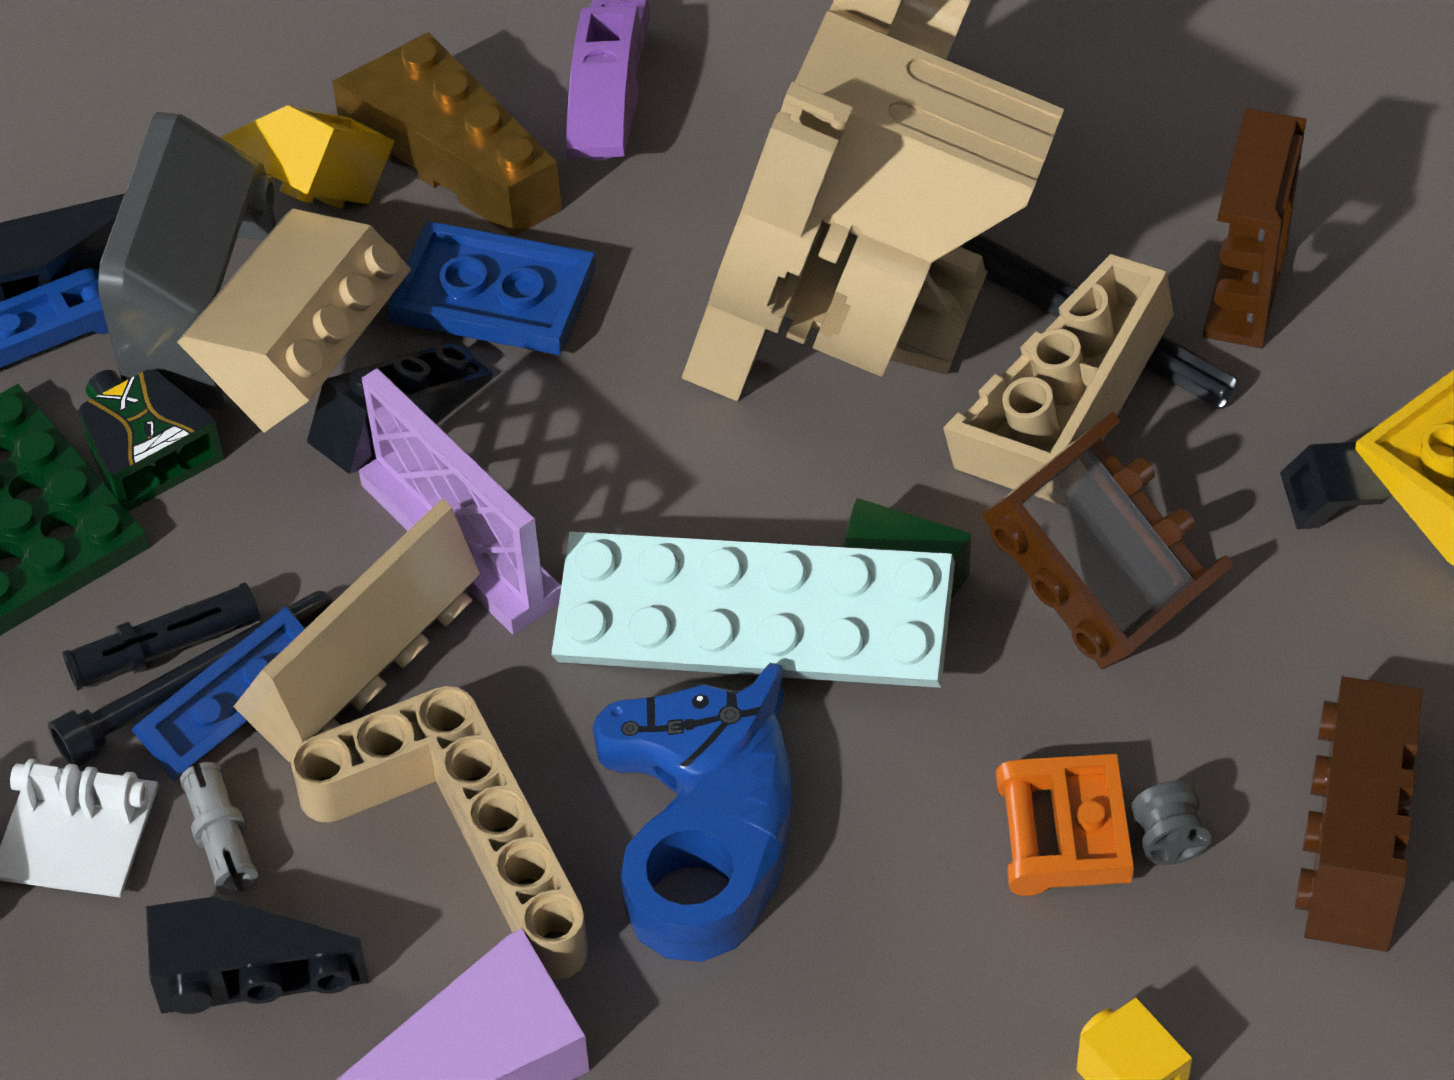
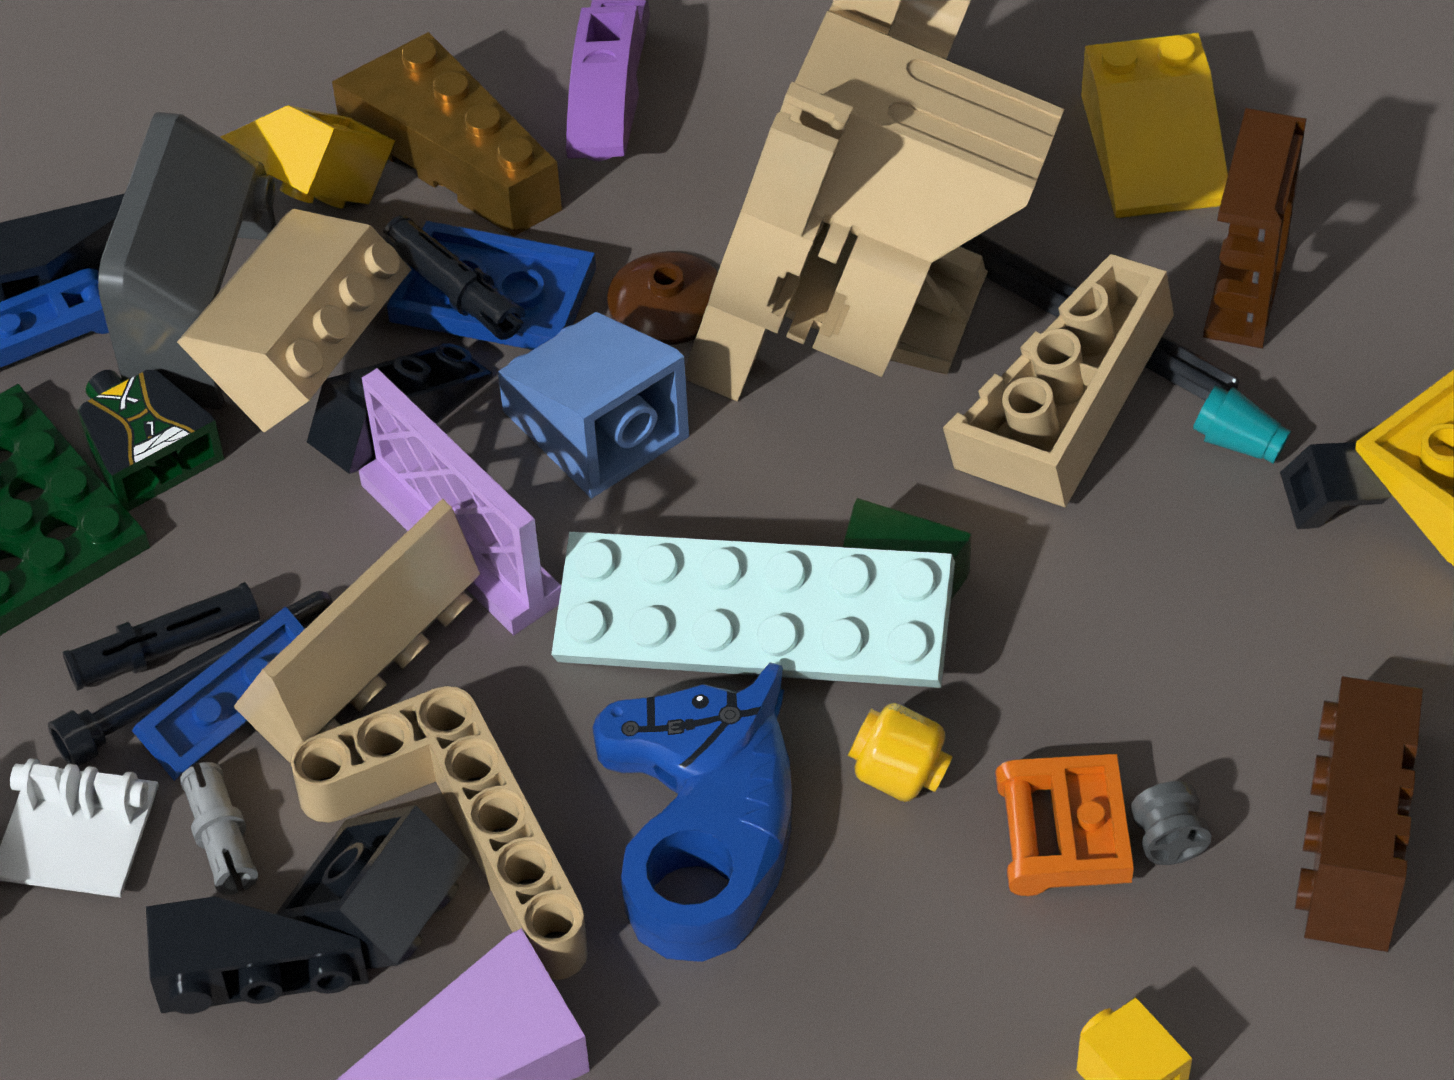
(380, 882): none -> black slope
(467, 289): none -> black pin
(598, 400): none -> medium blue slope
(662, 295): none -> reddish brown dish
(900, 752): none -> yellow head
(1101, 546): window -> none
(1155, 124): none -> yellow slope
(1240, 425): none -> teal cone

